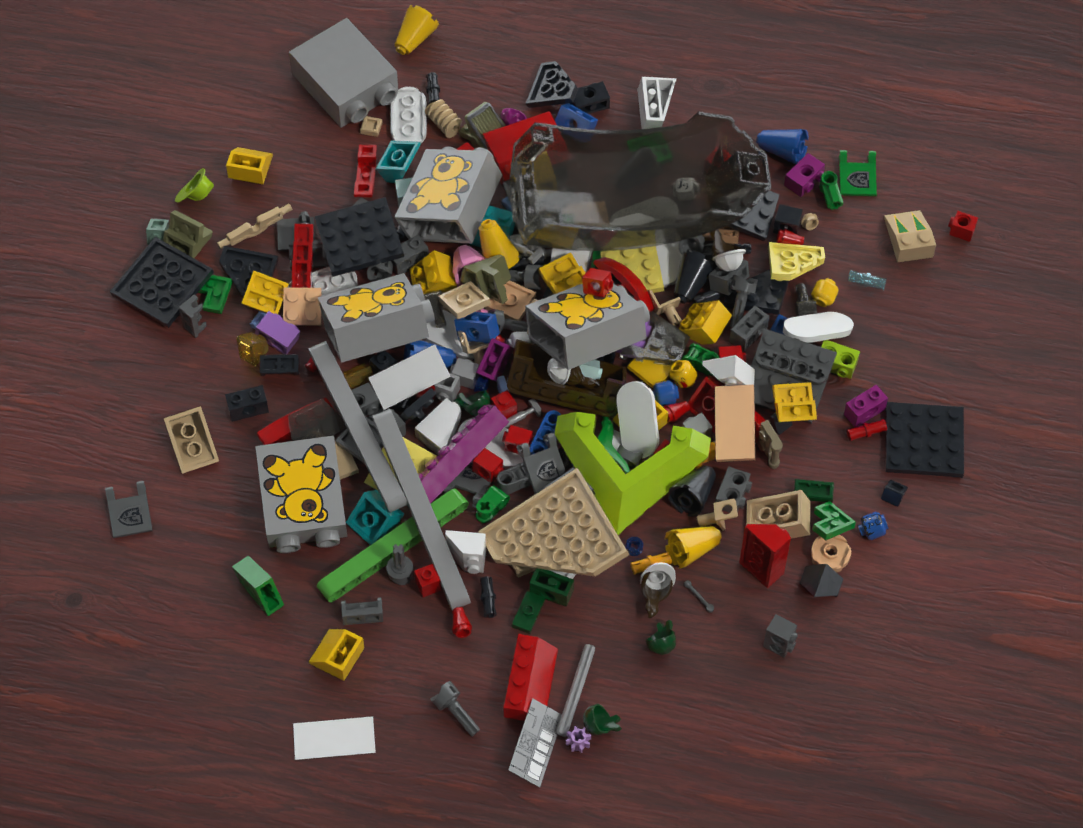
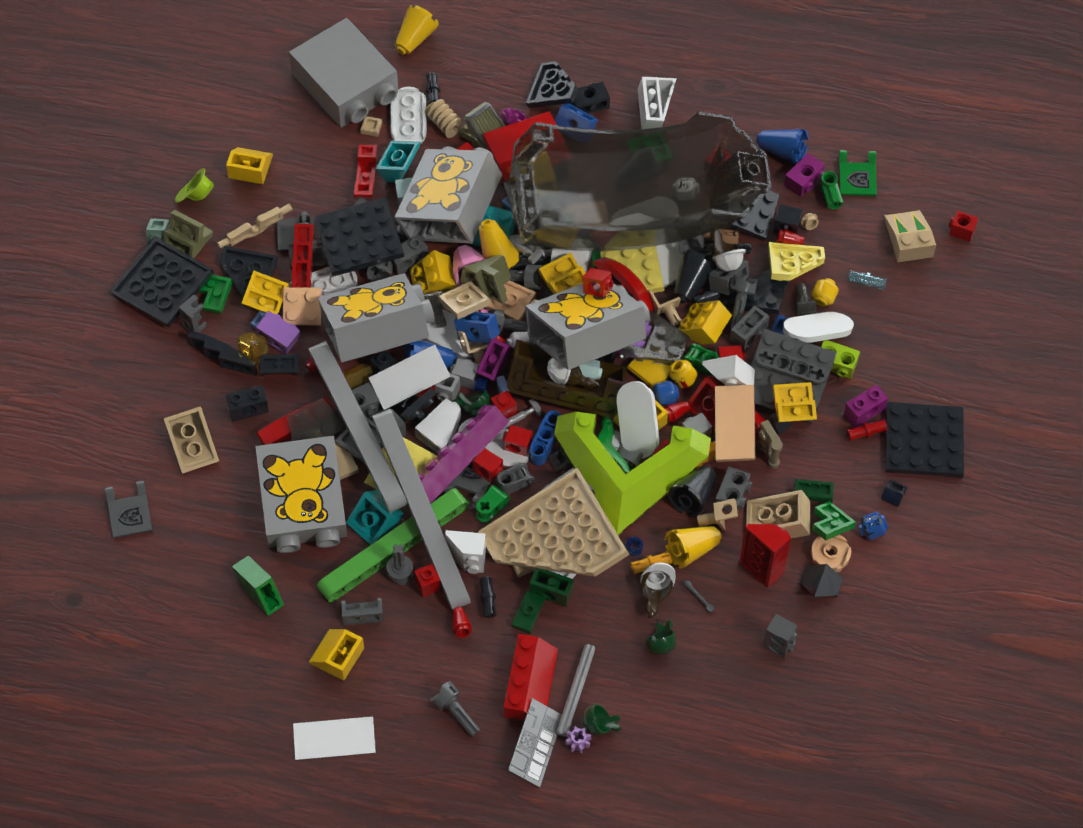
(228, 356): none -> black slope
(542, 466): dark grey flag -> none

